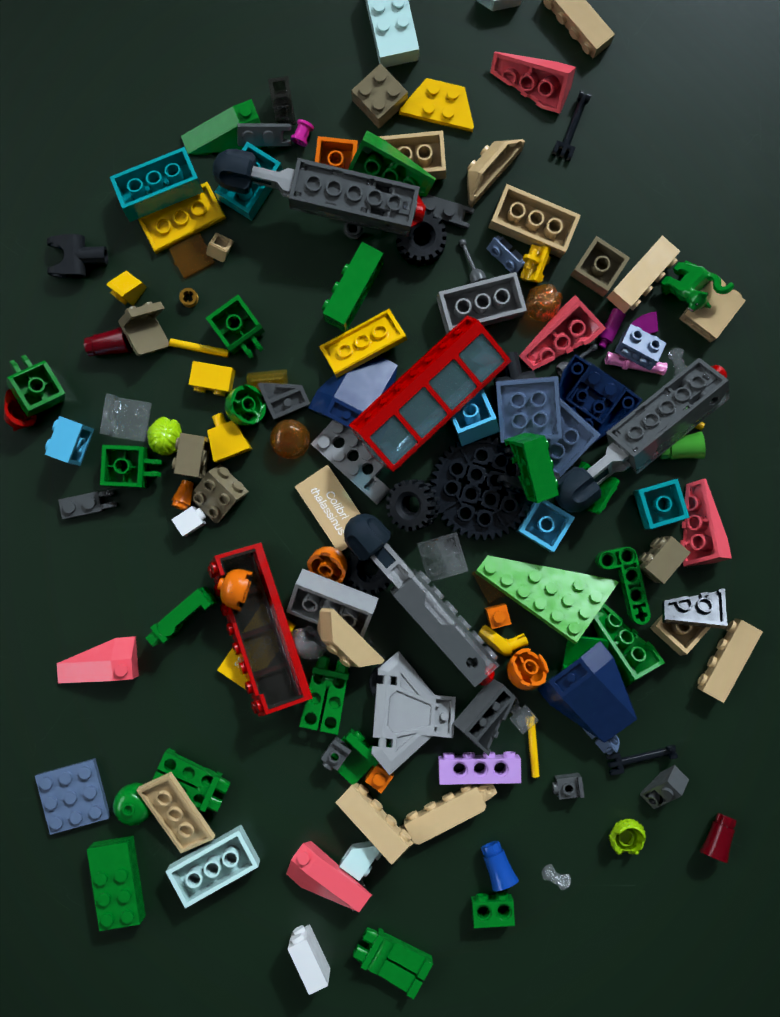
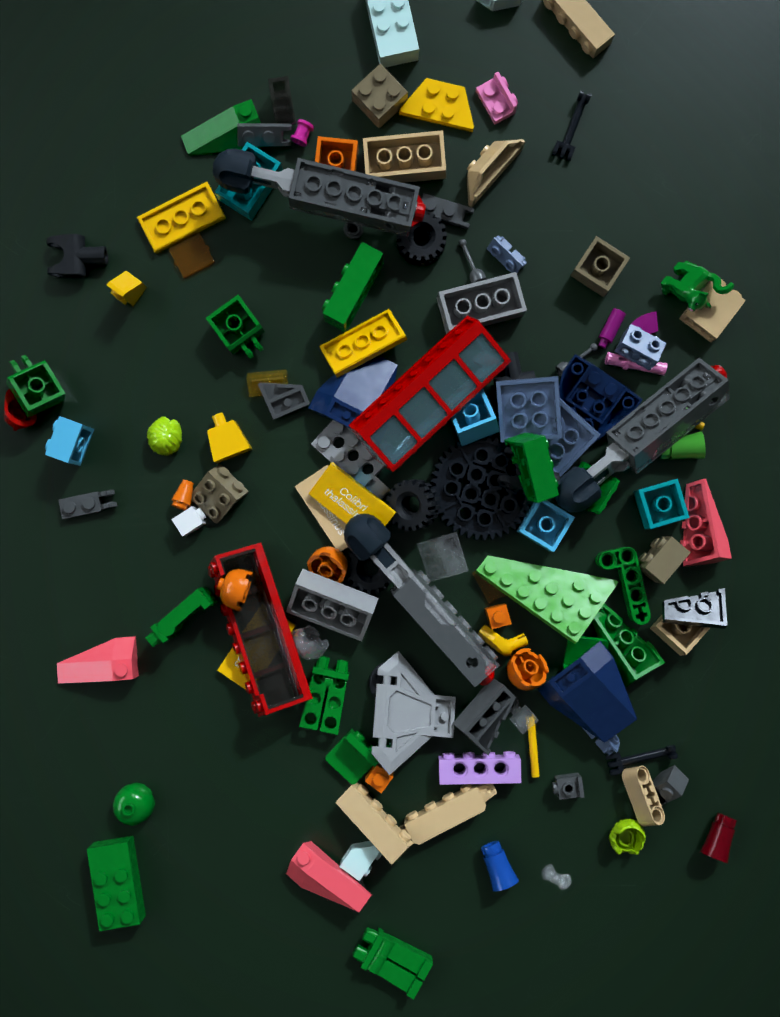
(72, 796): sand blue plate -> none
(107, 343): dark red plant -> none
(125, 418): clear bracket -> none
(137, 465): green hinge -> none
(143, 328): dark tan bracket -> none
(156, 184): teal brick -> none
(175, 812): tan tile -> none
(188, 291): pearl gold bush -> none
(191, 456): dark tan brick -> none
(195, 780): green hips -> none
(199, 348): yellow bar -> none
(211, 378): yellow brick -> none
(213, 866): light aqua brick -> none
(219, 247): tan slope -> none
(245, 405): green cylinder -> none
(290, 439): clear orange cylinder -> none
(309, 959): white brick -> none
(339, 747): dark grey brick -> none
(345, 641): tan wedge -> none
(348, 497): none -> yellow tile
(383, 160): green wedge -> none
(492, 916): green brick -> none
(497, 98): none -> bright pink bracket
(534, 220): tan brick -> none
(535, 263): yellow hips -> none
(538, 79): coral wedge -> none
(543, 302): clear orange hair -> none
(564, 332): coral wedge -> none
(643, 274): tan brick -> none
(643, 796): none -> tan beam
(675, 356): clear piece -> none
(729, 659): tan brick -> none

